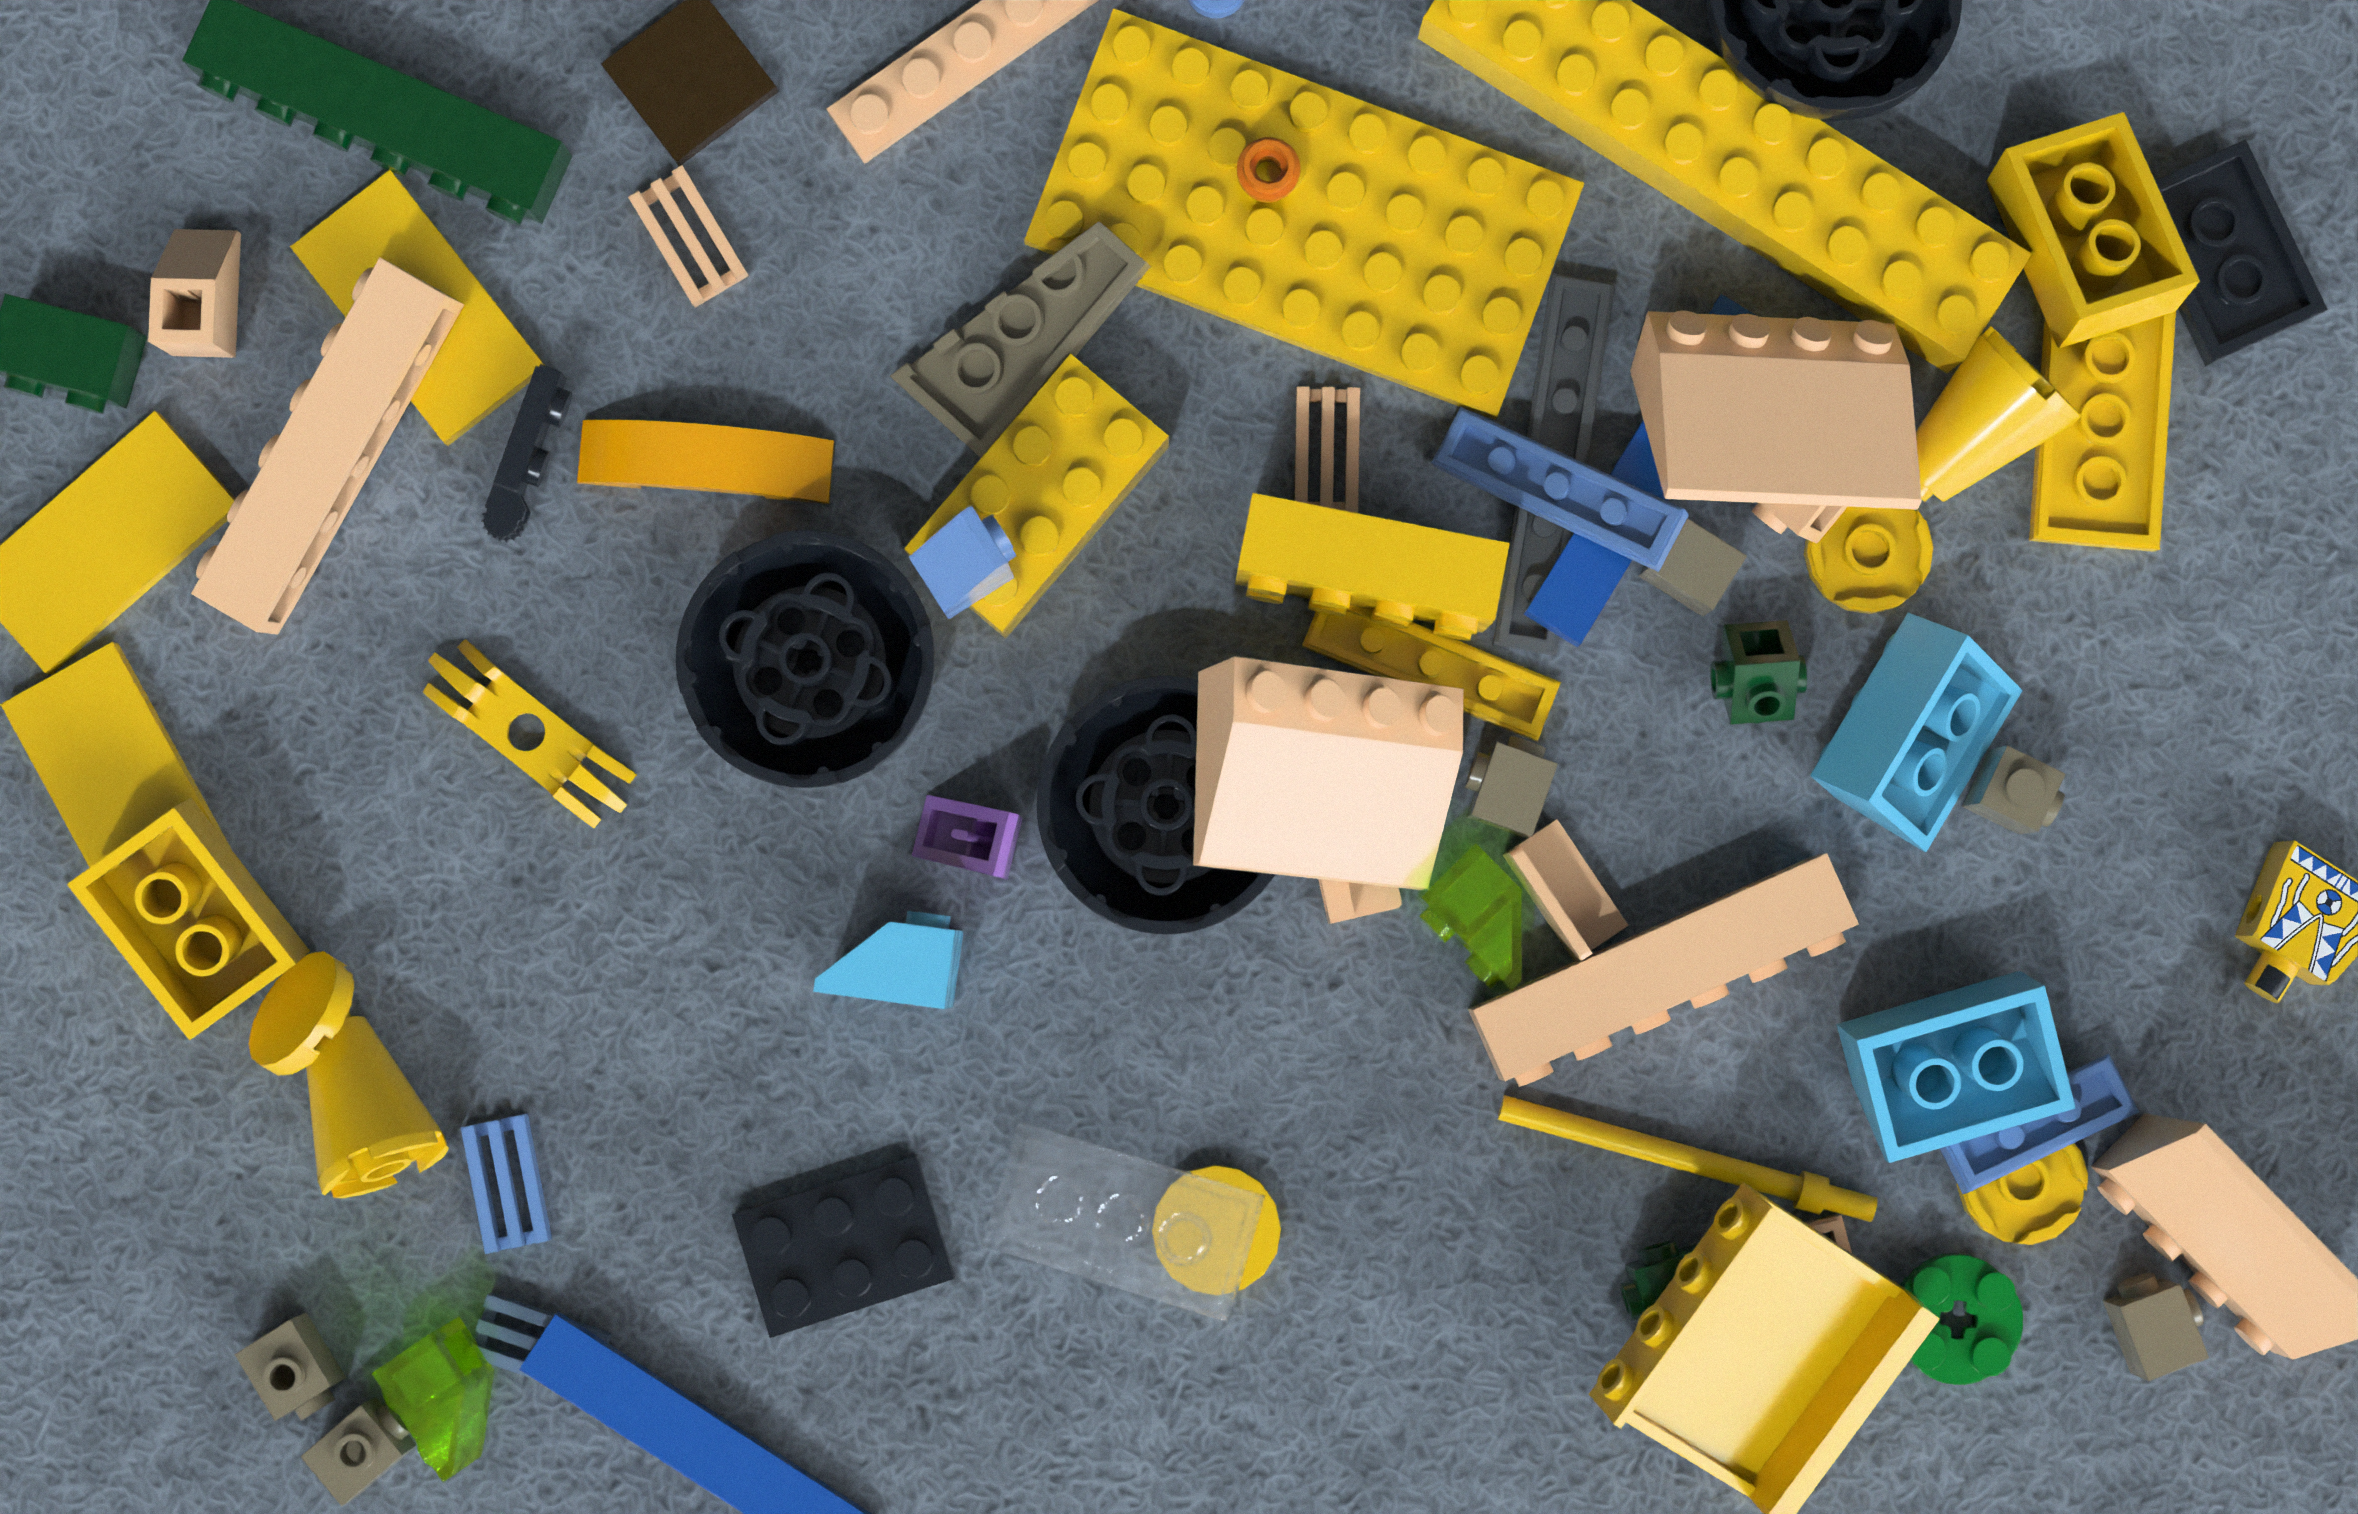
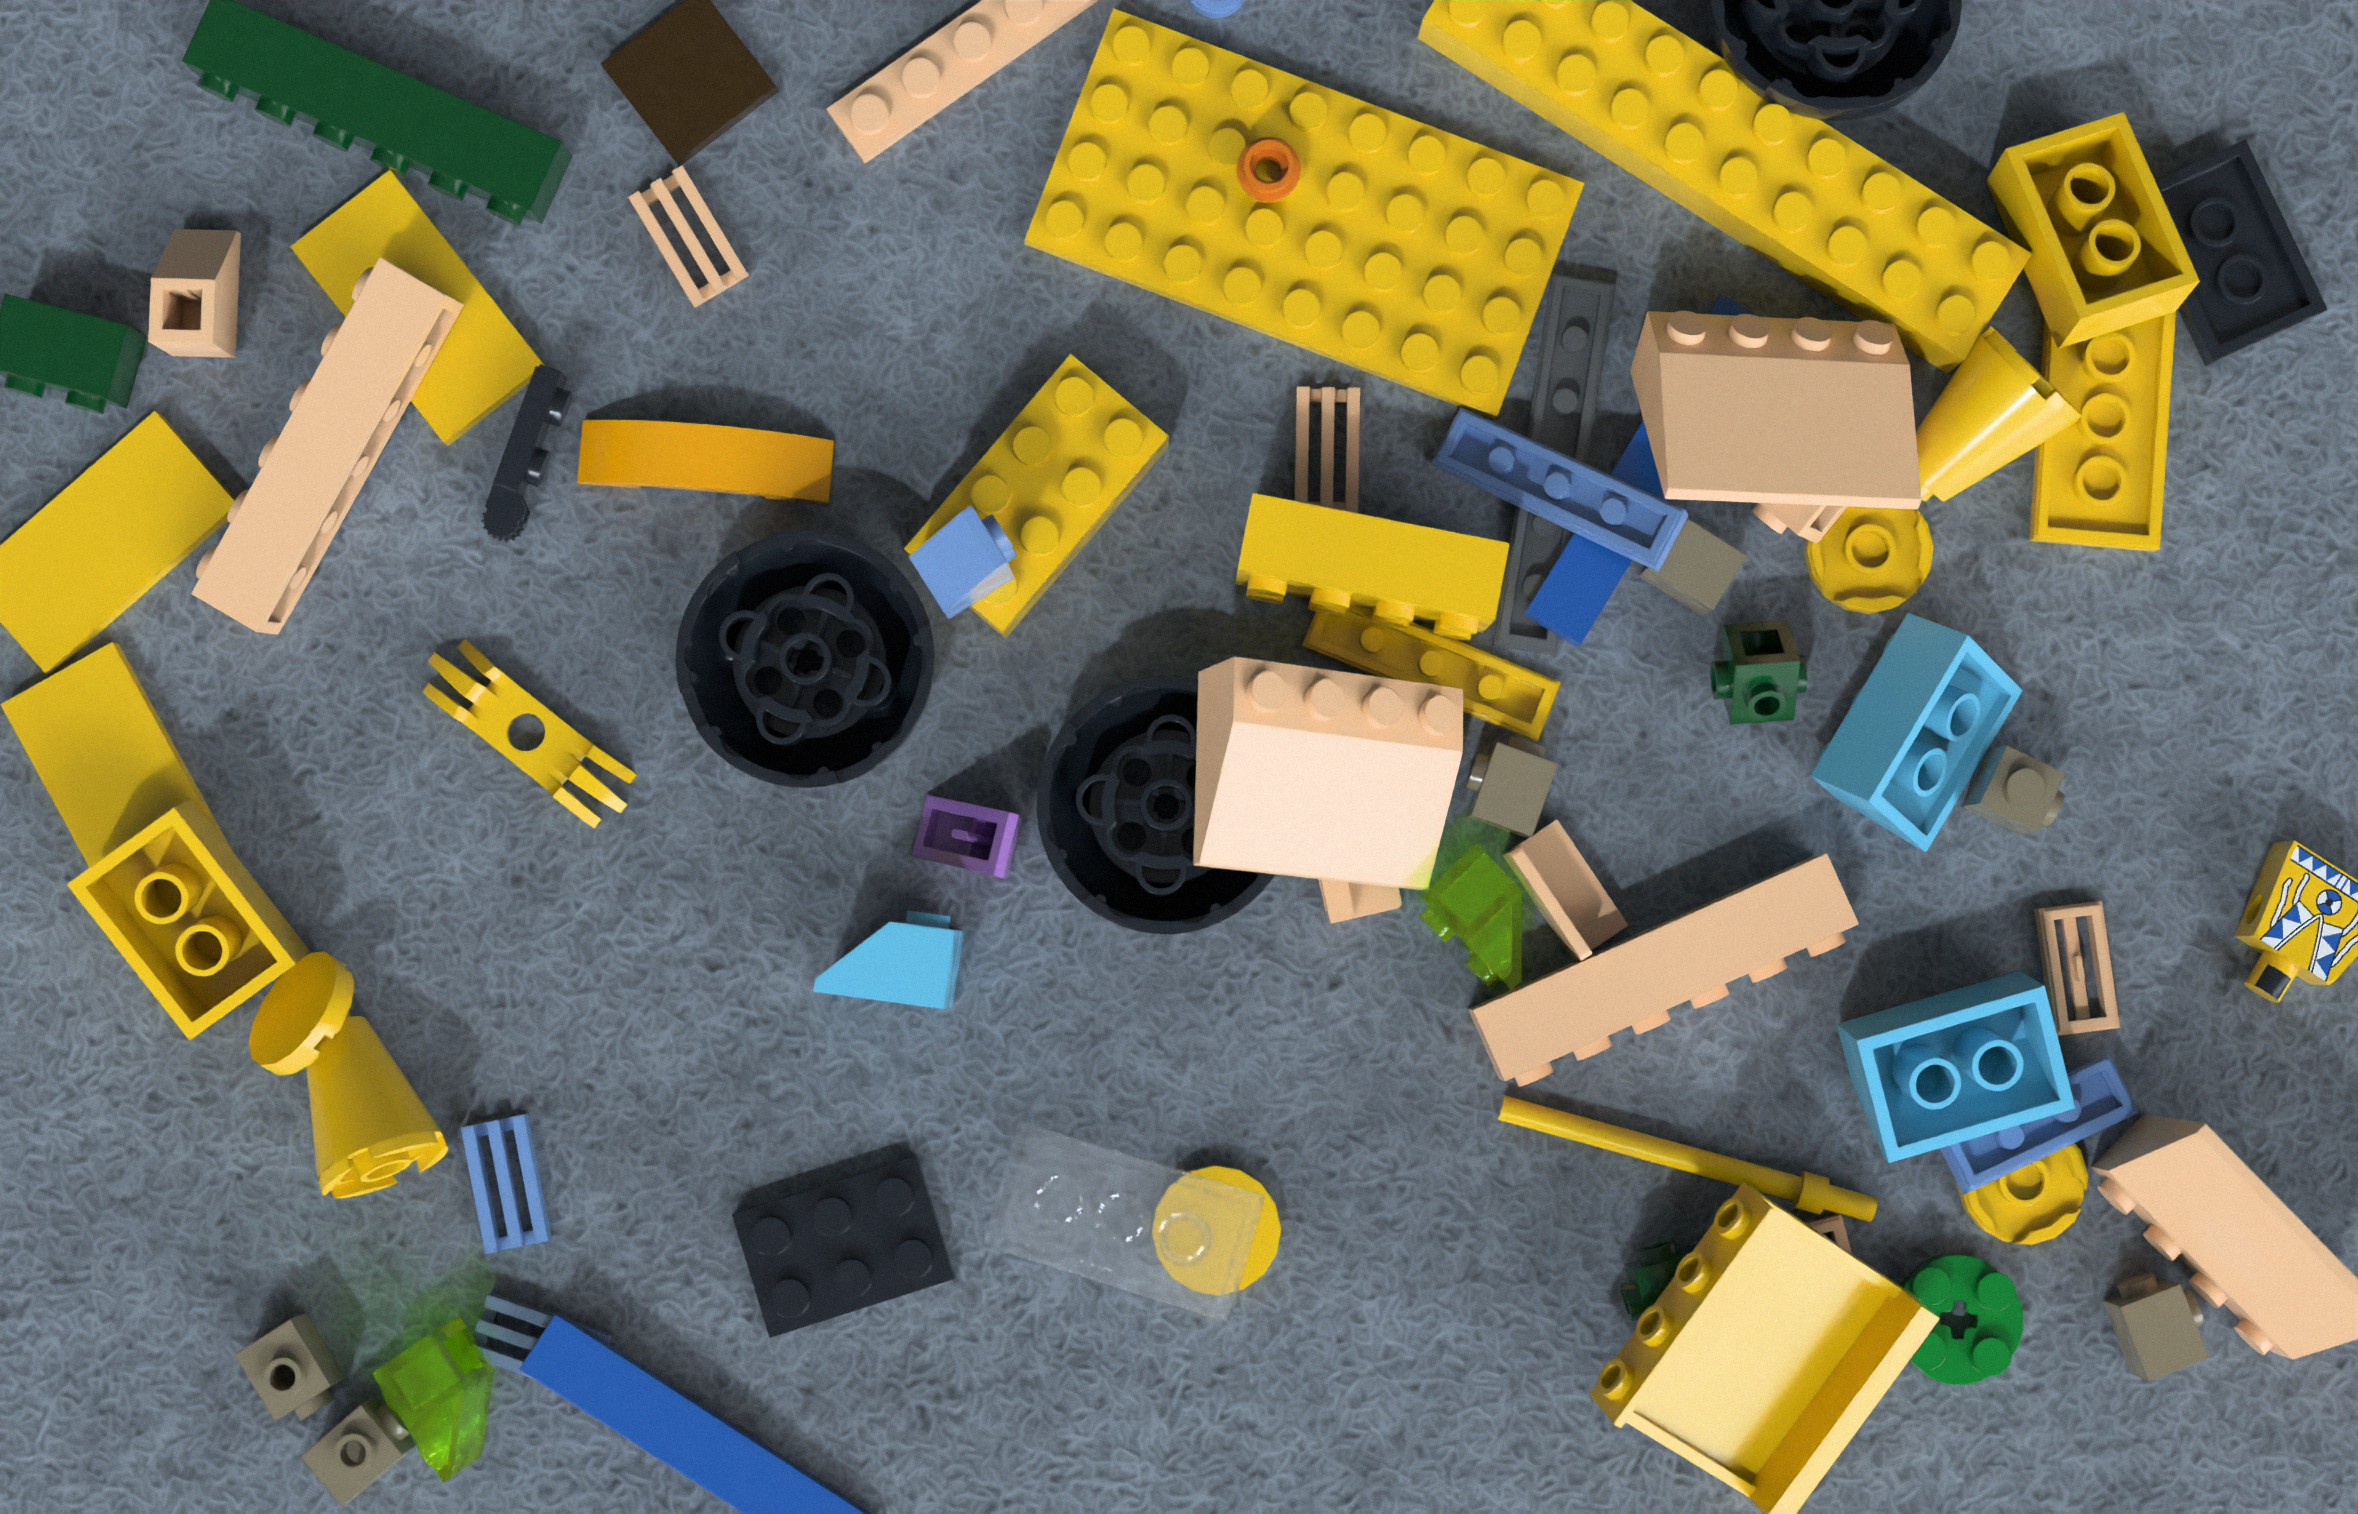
(1003, 356): dark tan wing -> none
(2052, 968): none -> light nougat tile

